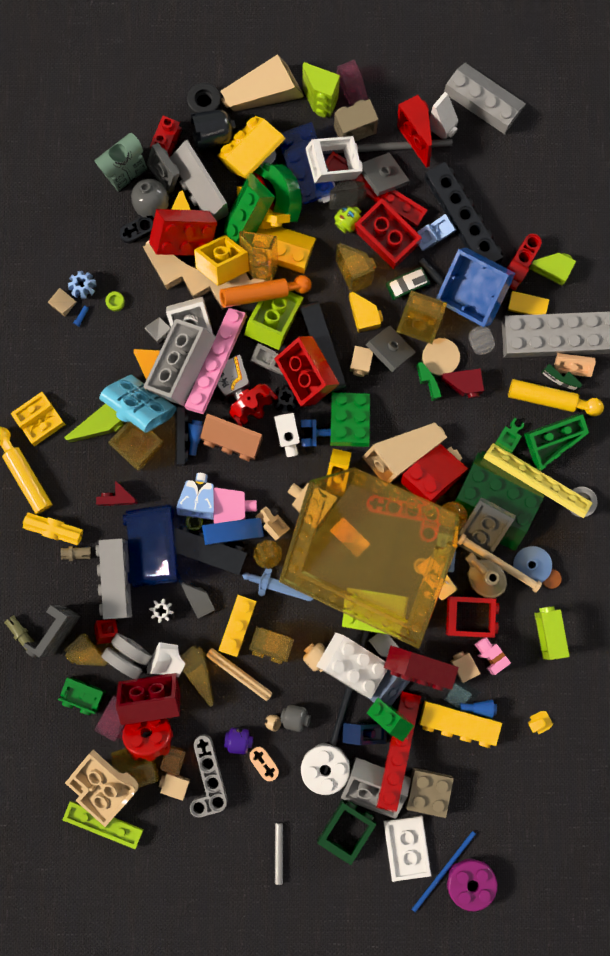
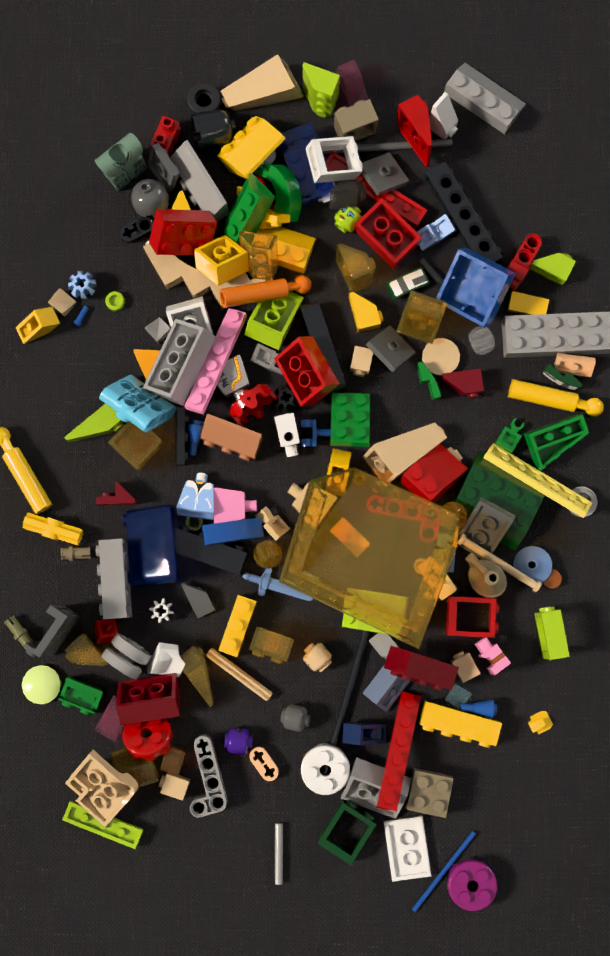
(37, 324): none -> yellow slope
(38, 418): yellow slope -> none
(41, 684): none -> yellowish green dish
(273, 722): tan hinge -> none
(352, 665): white brick -> none
(390, 719): green brick -> none

